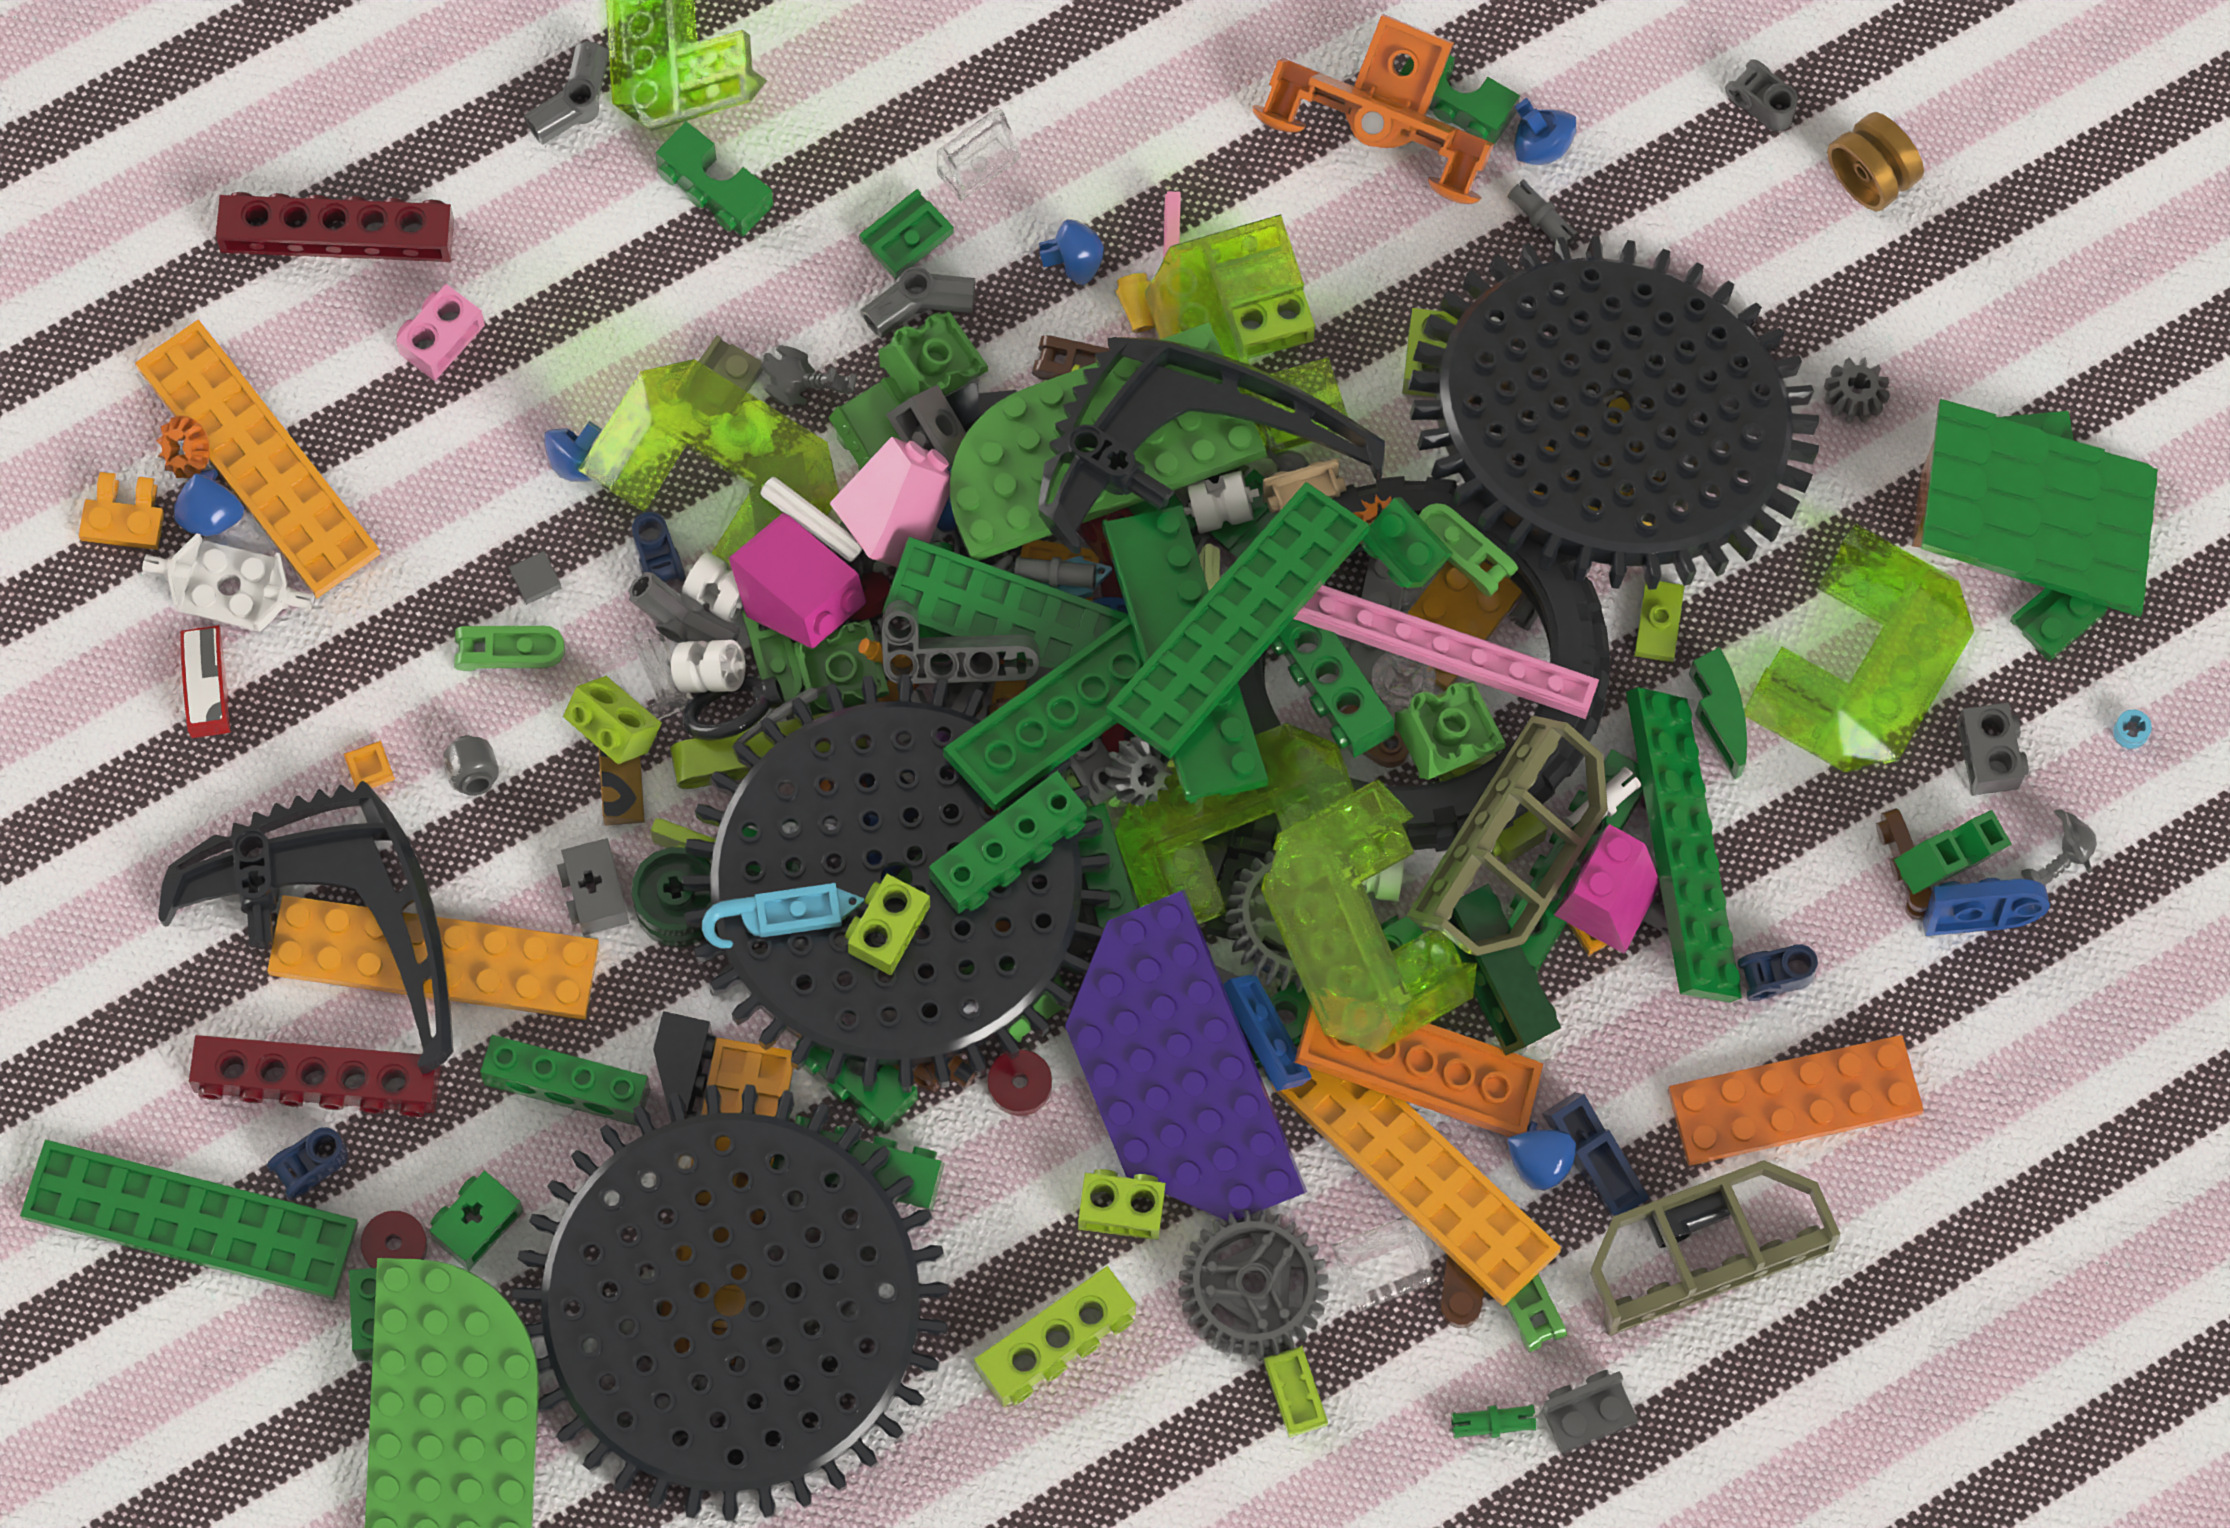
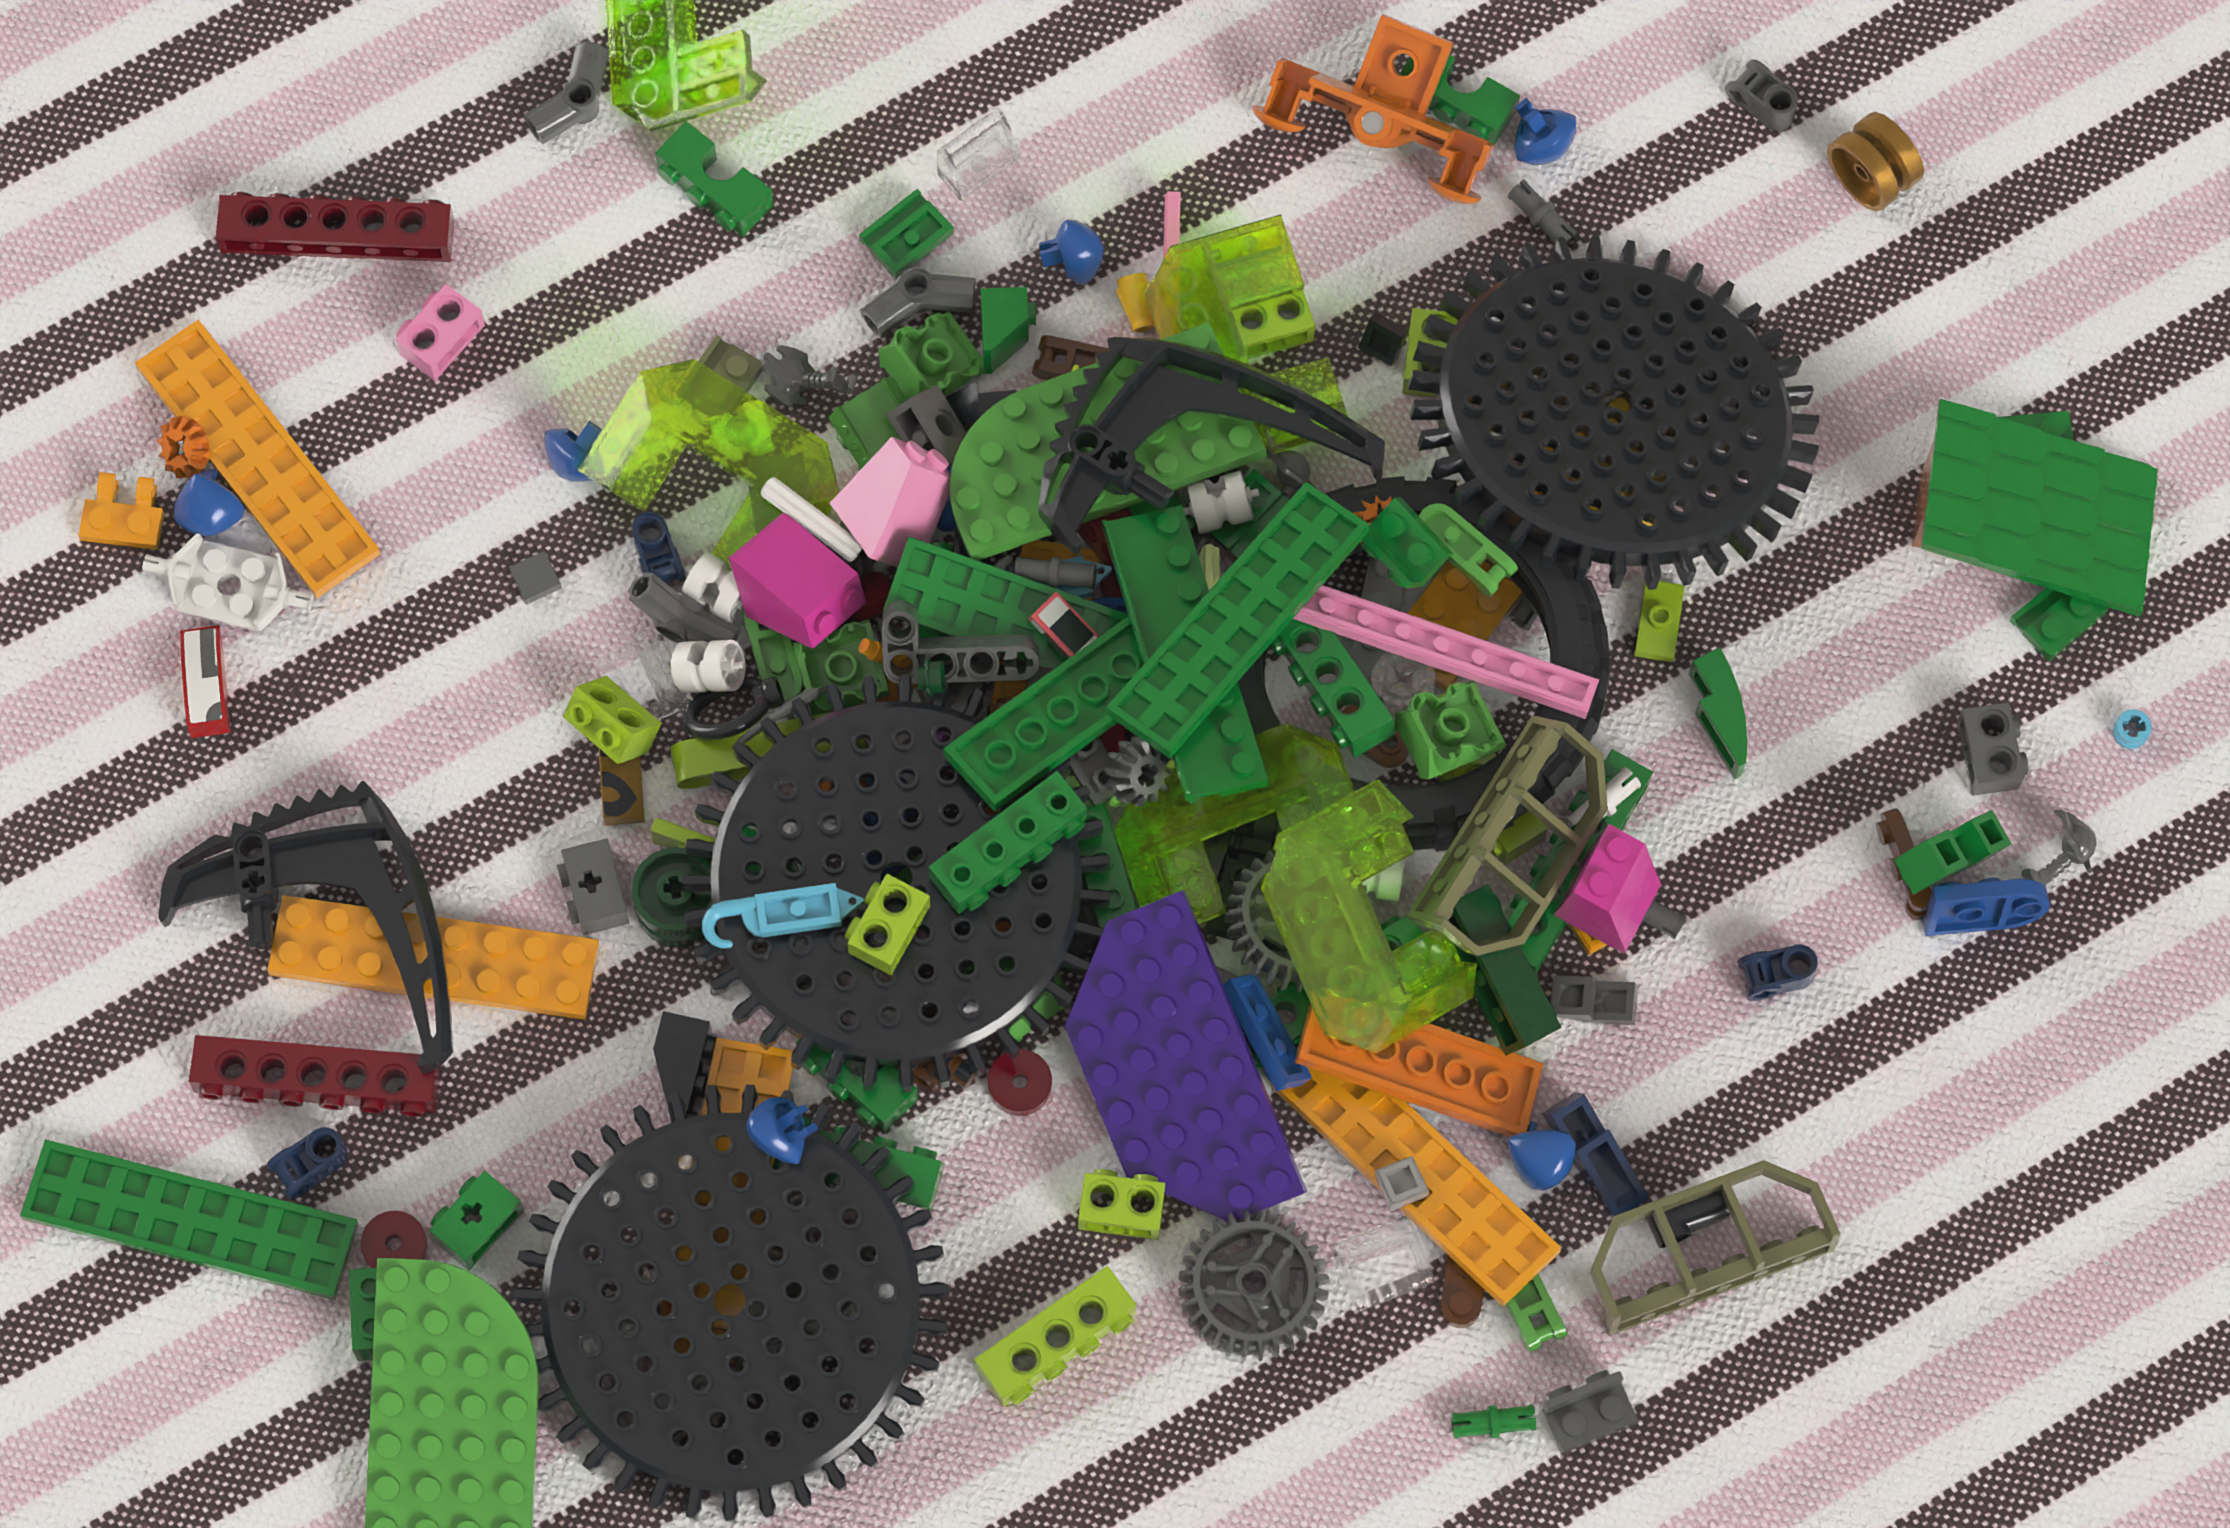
(369, 765): light orange tile -> none
(470, 765): dark grey head -> none
(508, 647): bright green plate -> none
(564, 1079): green brick -> none
(779, 1129): none -> blue piece
(931, 677): none -> dark green plate
(1004, 324): none -> green slope
(1062, 626): none -> slope
(1283, 484): tan hinge -> none
(1295, 1392): lime plate -> none
(1383, 339): none -> black plate
(1401, 1183): none -> light grey tile
(1594, 1001): none -> dark grey slope
(1683, 845): green plate -> none
(1795, 1100): orange plate -> none
(1859, 376): dark grey gear -> none
(1900, 674): clear neon green slope -> none

